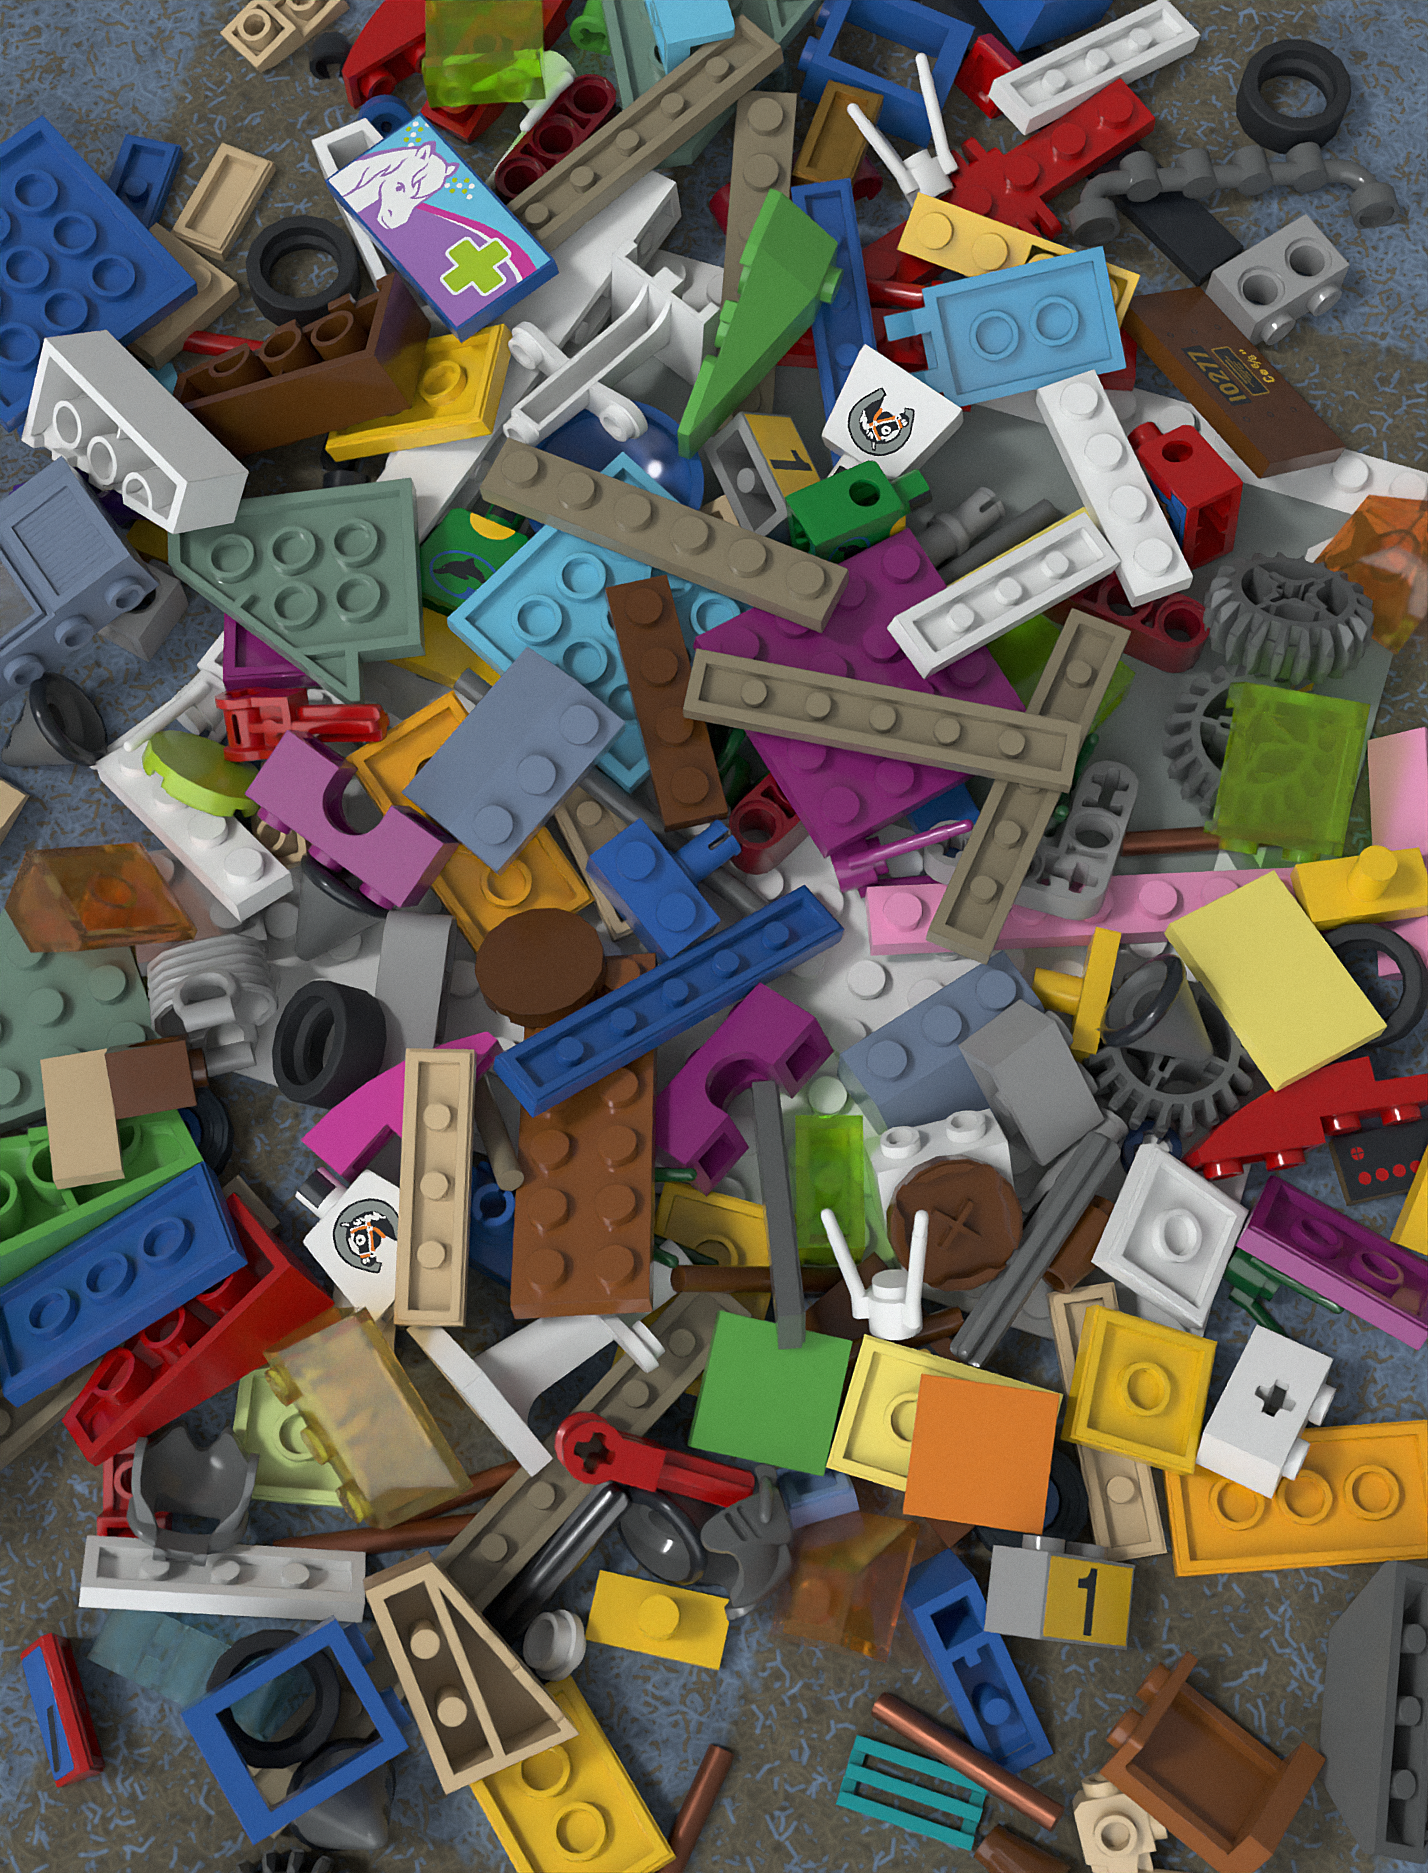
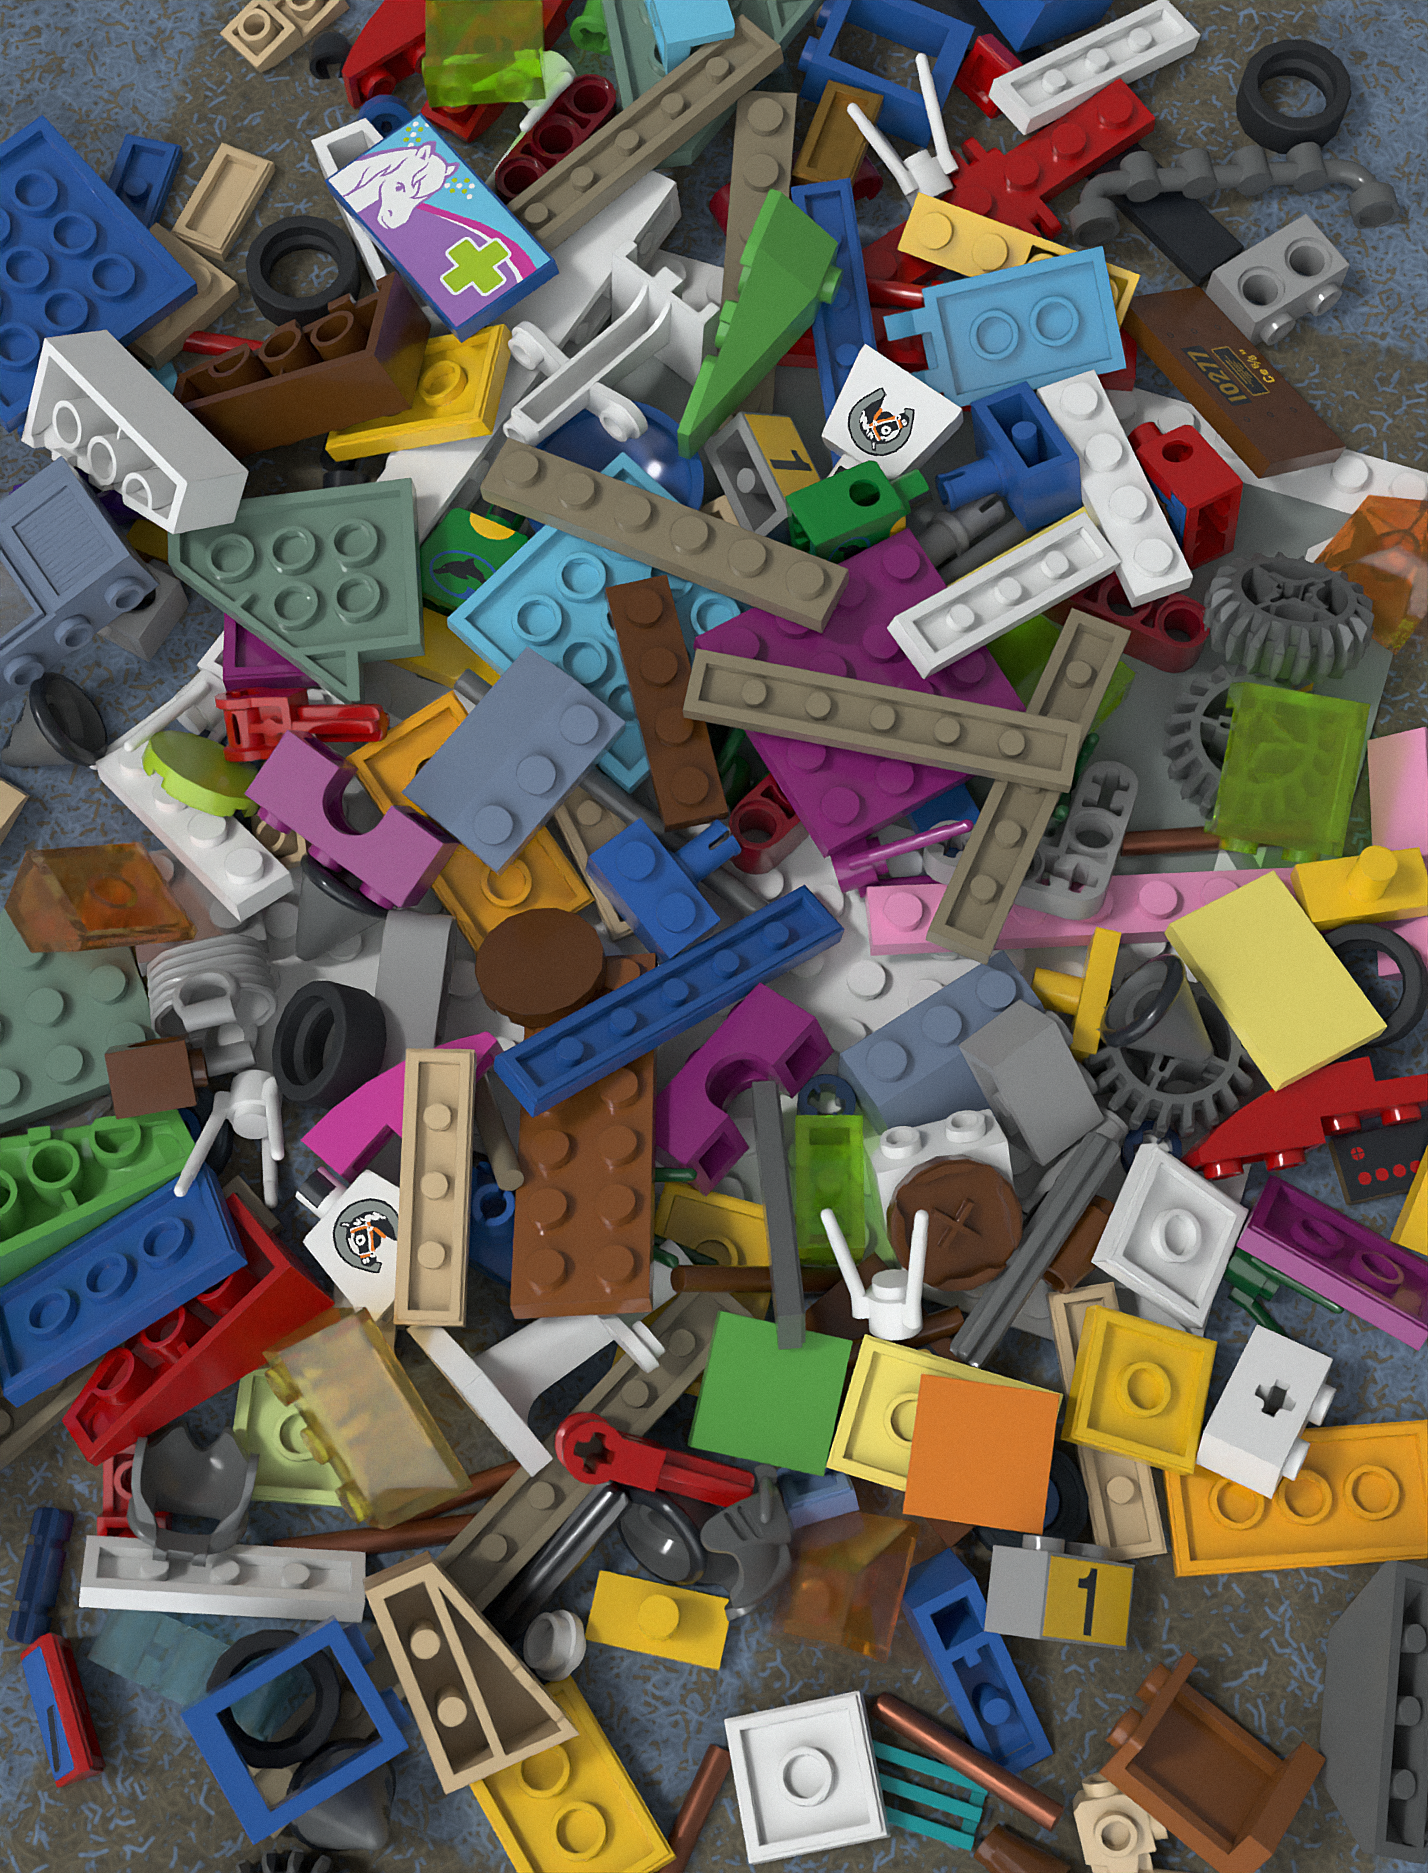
(40, 1575): none -> dark blue axle
(81, 1120): tan tile -> none
(255, 1113): none -> white plant
(806, 1778): none -> white tile
(830, 1083): none -> dark blue bush
(1019, 459): none -> blue brick

